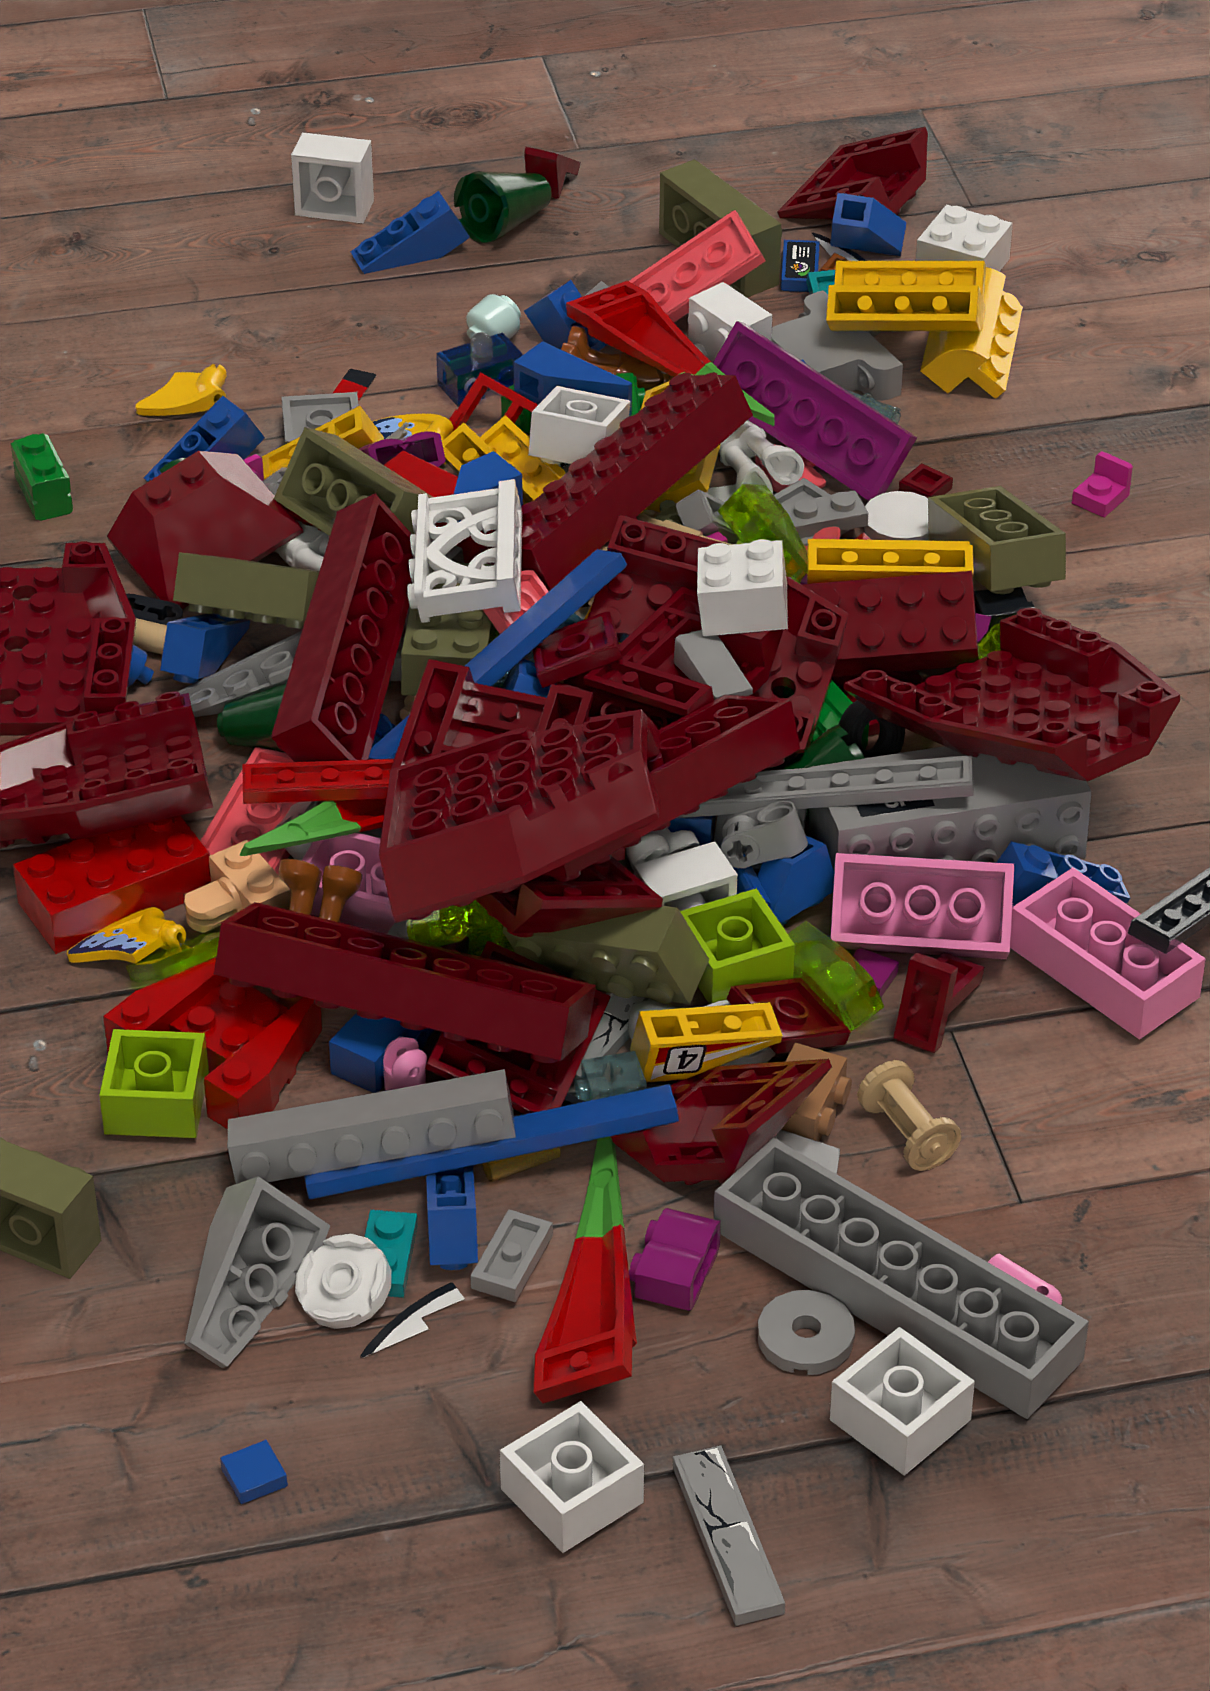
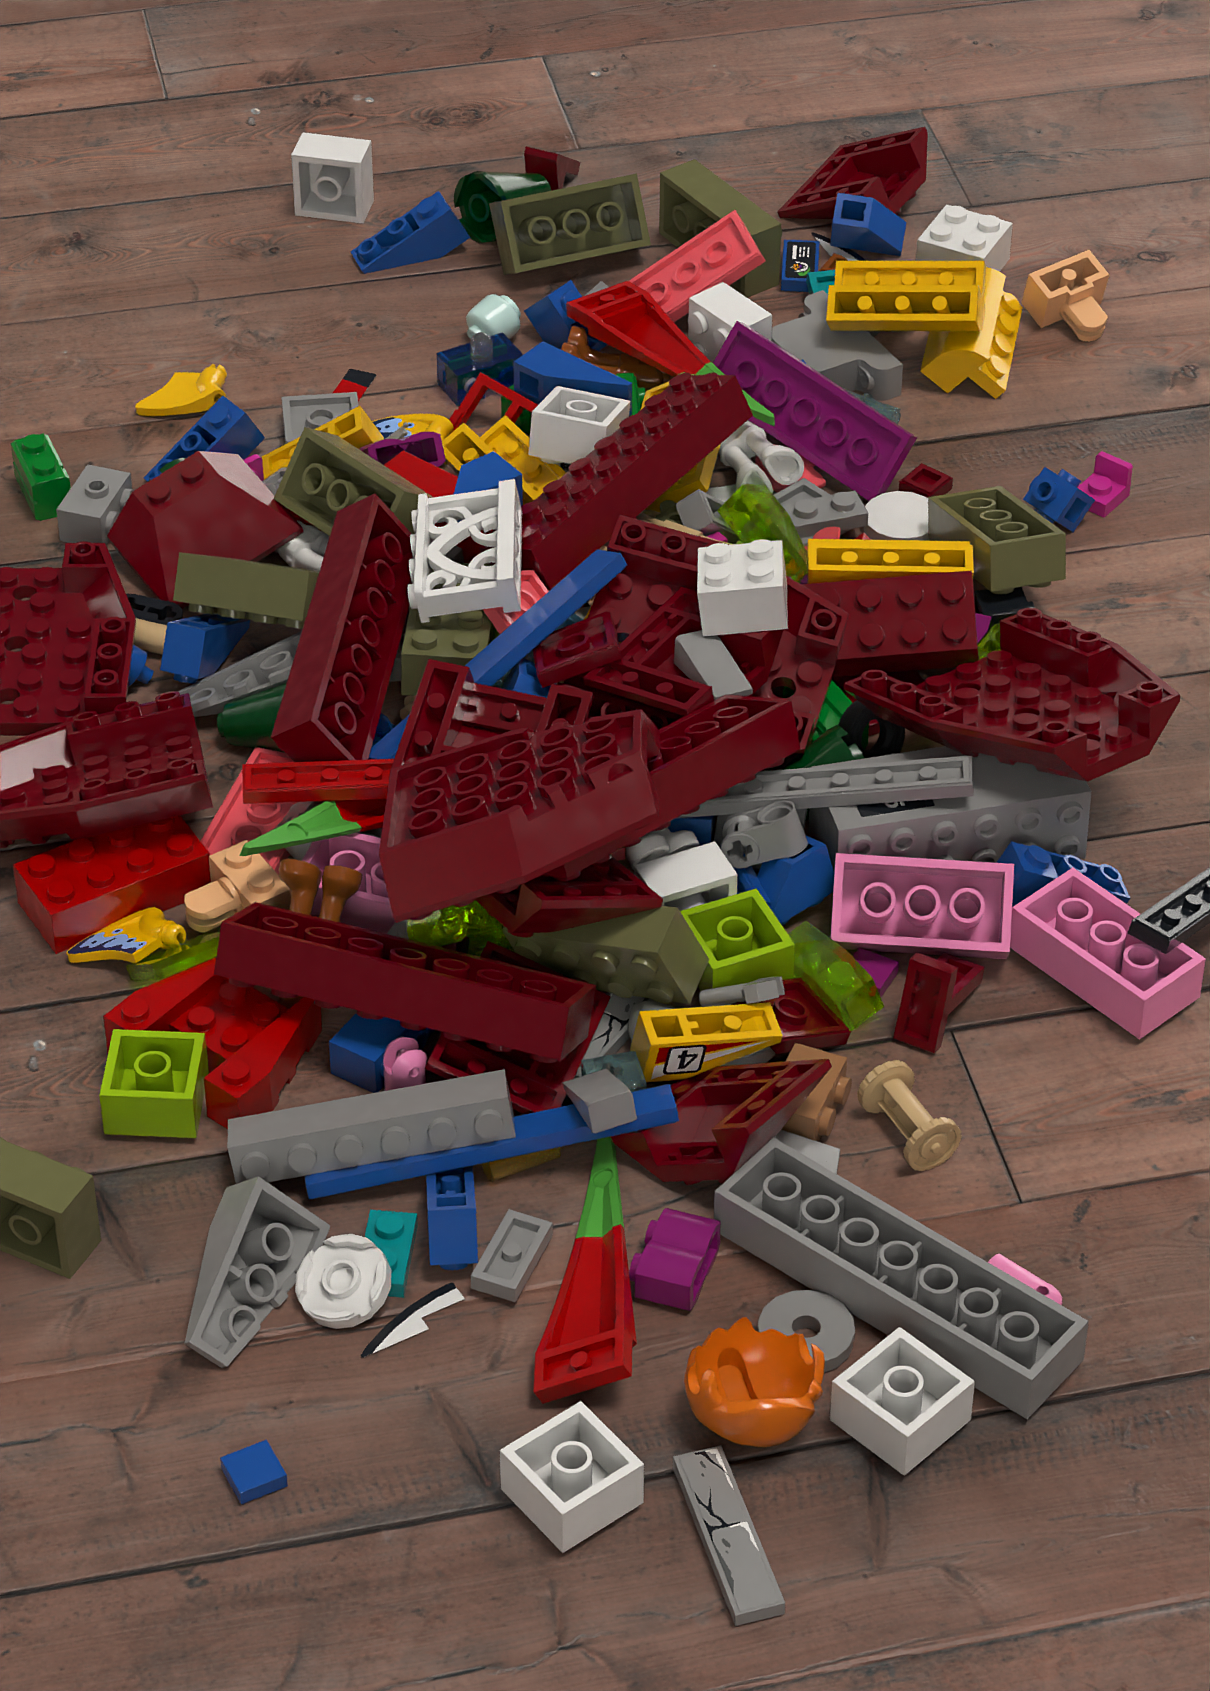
(93, 504): none -> light grey brick
(570, 224): none -> olive brick
(601, 1100): none -> light grey slope
(751, 992): none -> light grey bar
(754, 1384): none -> orange piece
(1059, 498): none -> blue brick
(1071, 293): none -> light nougat brick

